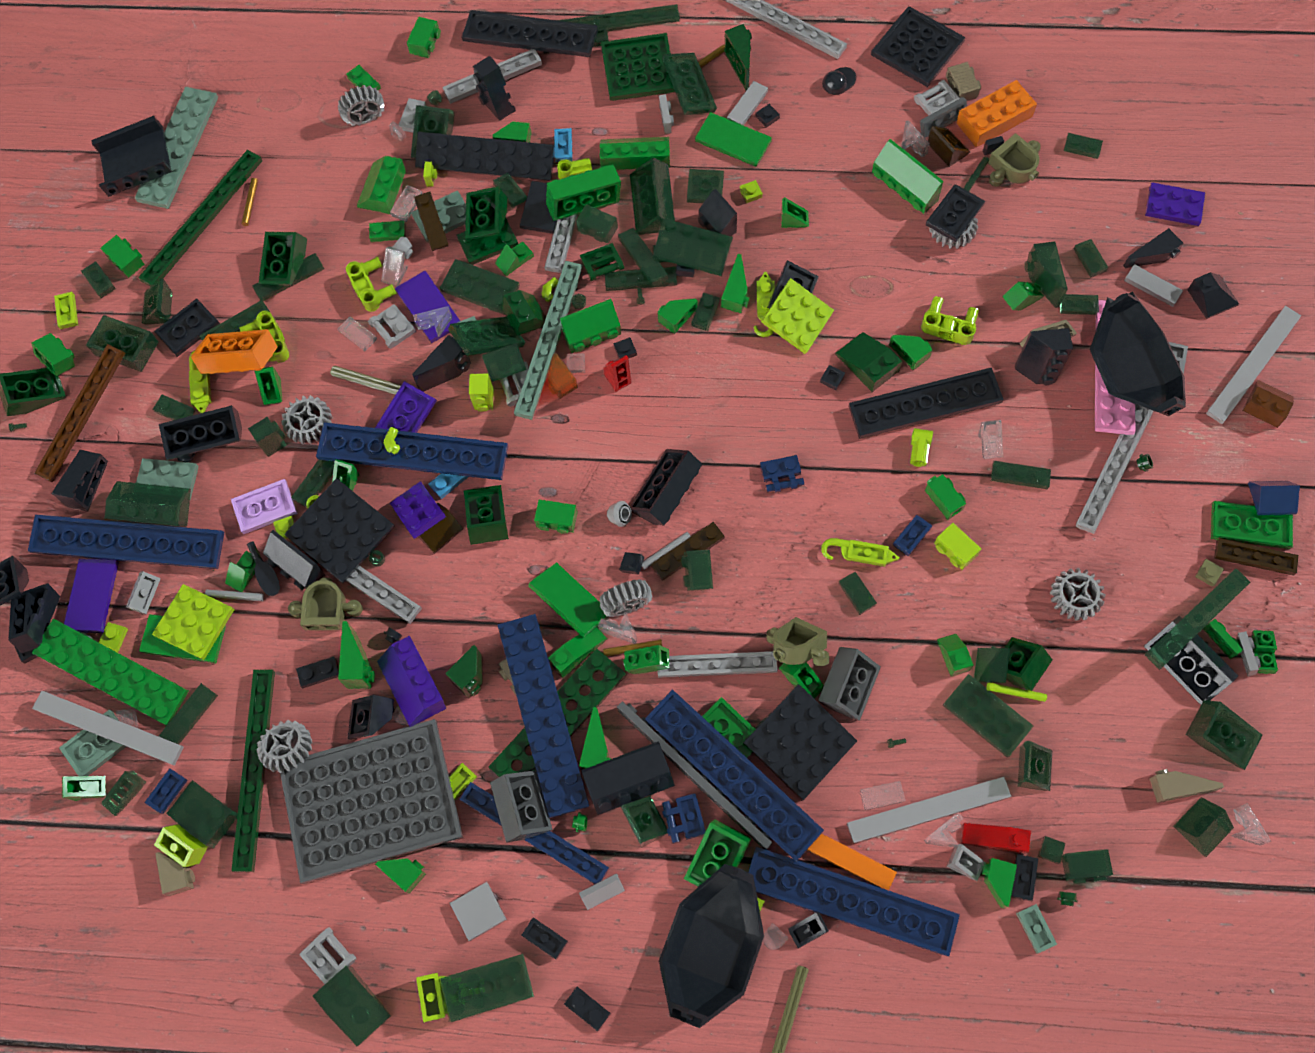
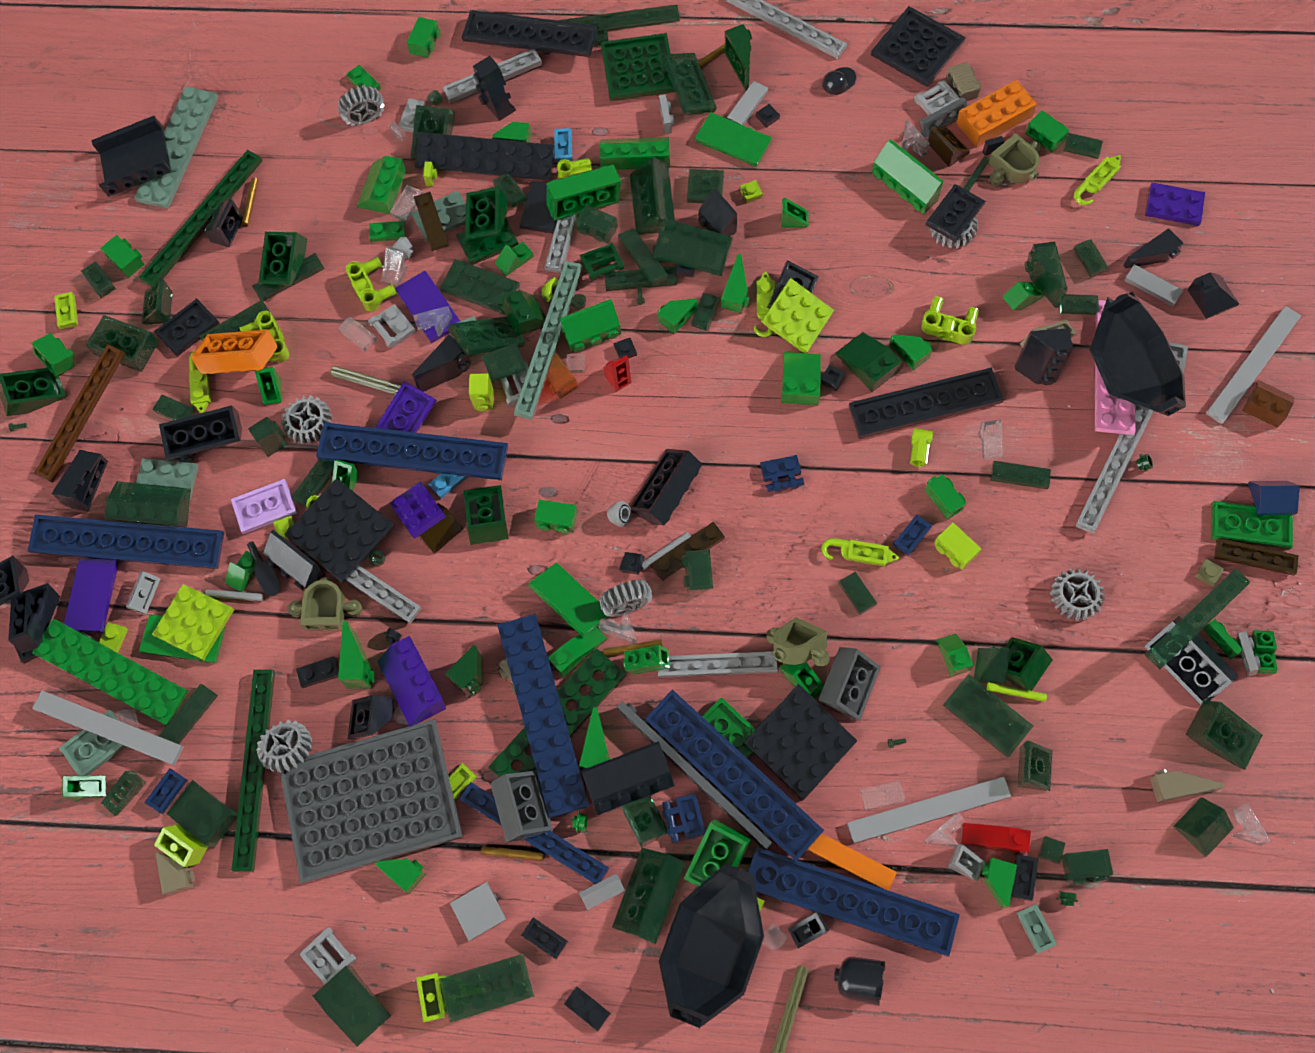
(224, 223): none -> black slope
(389, 441): lime arm -> none
(511, 853): none -> pearl gold bar
(648, 895): none -> clear green slope
(801, 378): none -> green slope
(861, 979): none -> black cylinder
(1047, 131): none -> green brick
(1098, 178): none -> lime plate

